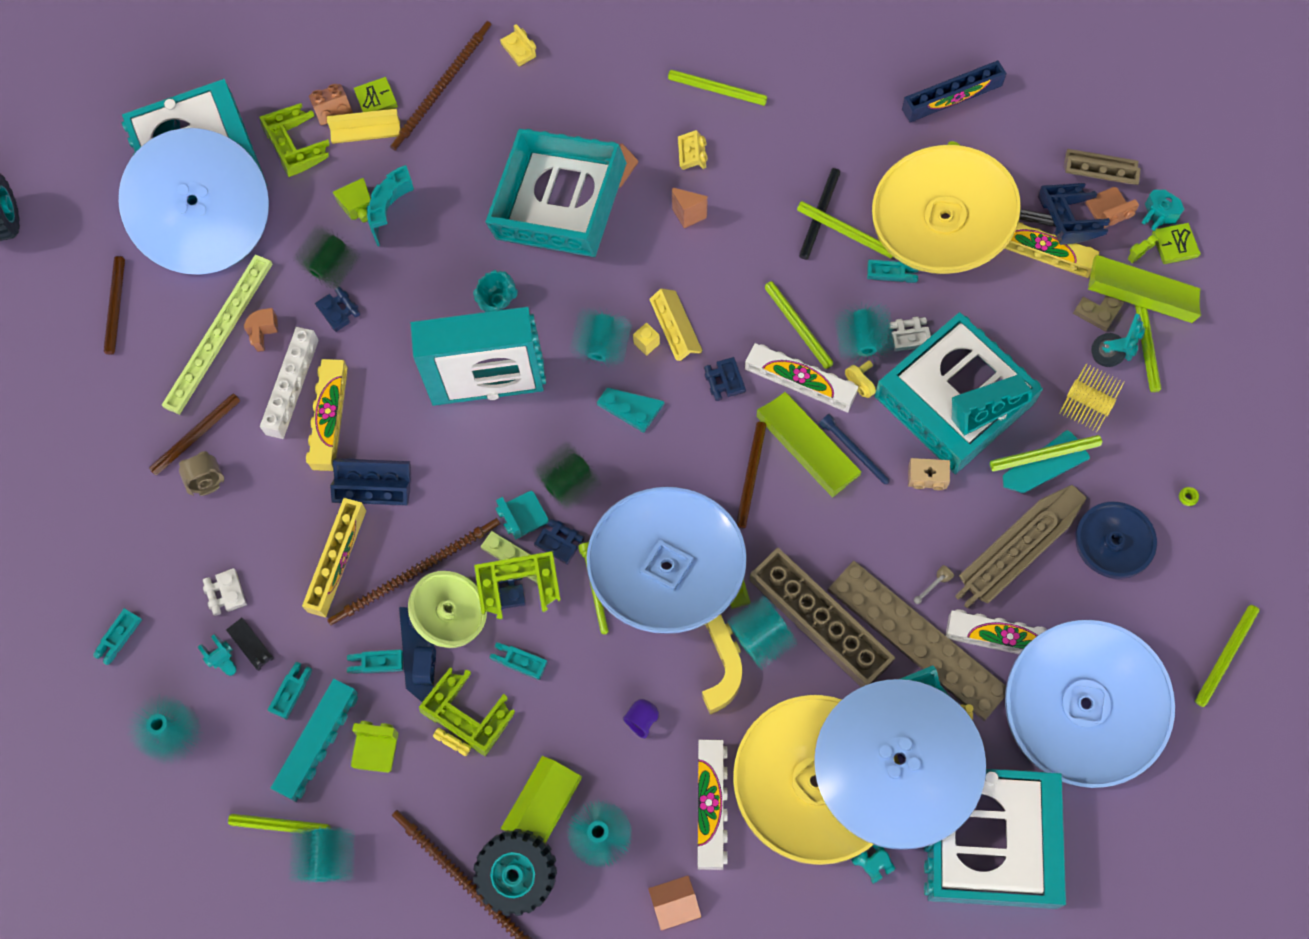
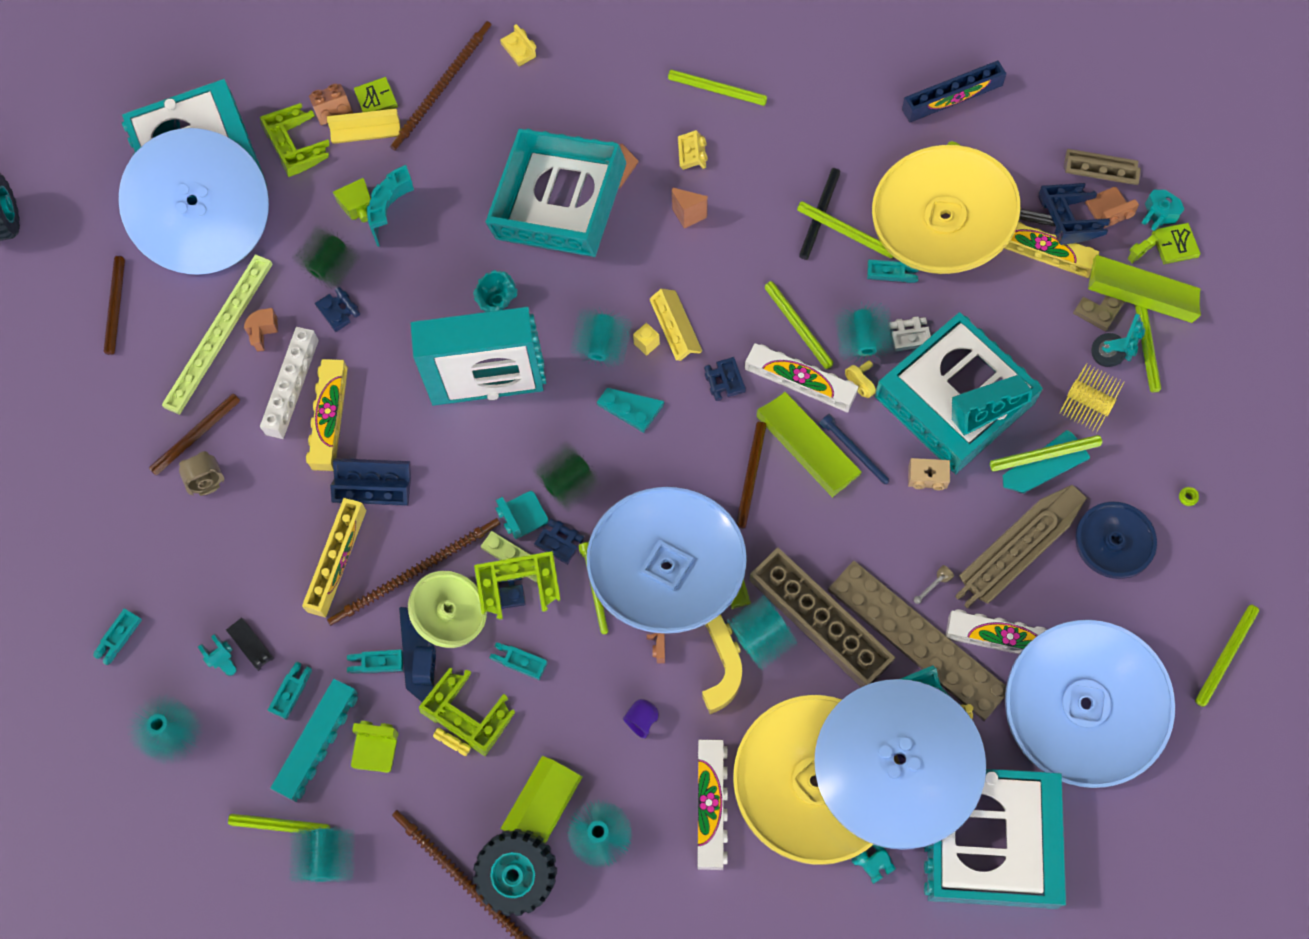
(230, 589): white plate -> none
(659, 648): none -> nougat plate
(674, 902): slope -> none

